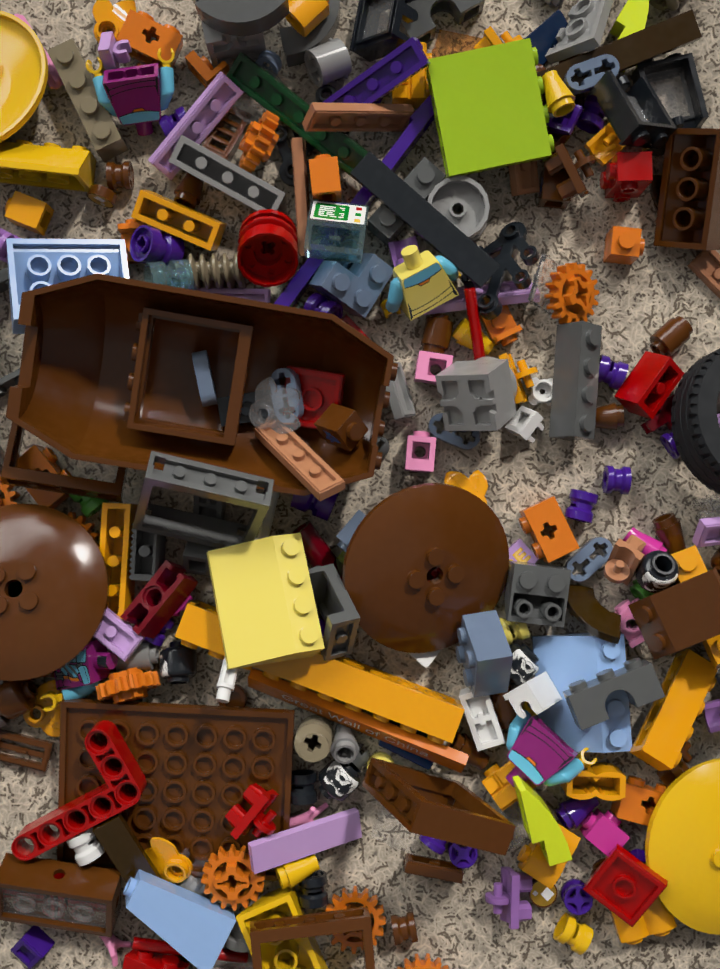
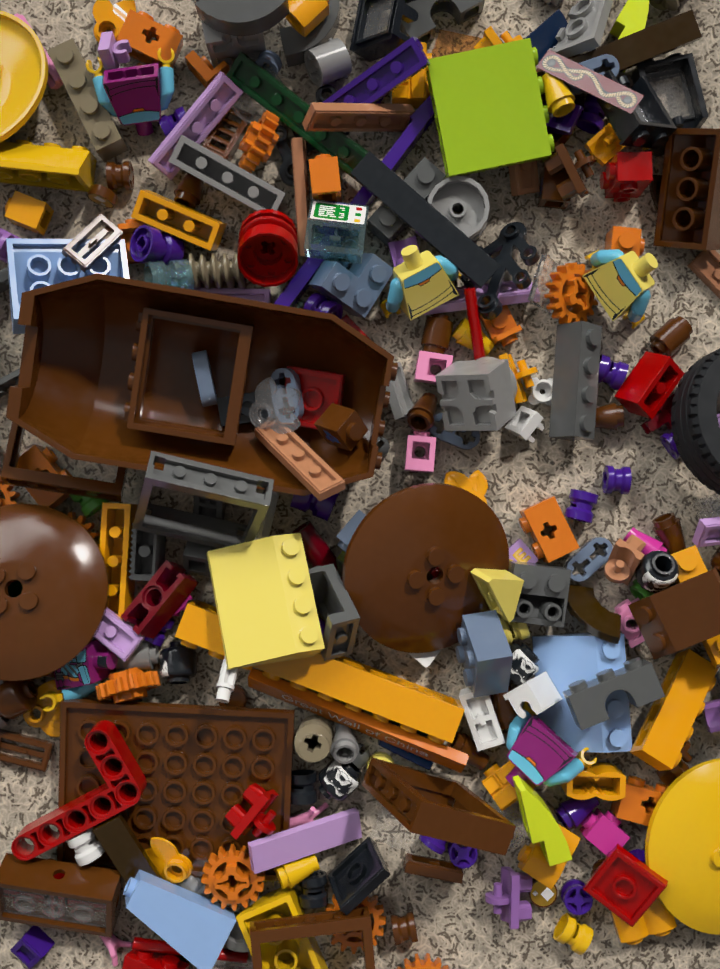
(77, 258): none -> tile
(358, 875): none -> black tile
(422, 414): none -> reddish brown cone
(499, 590): none -> light yellow slope
(590, 81): none -> sticker
(622, 282): none -> light yellow torso

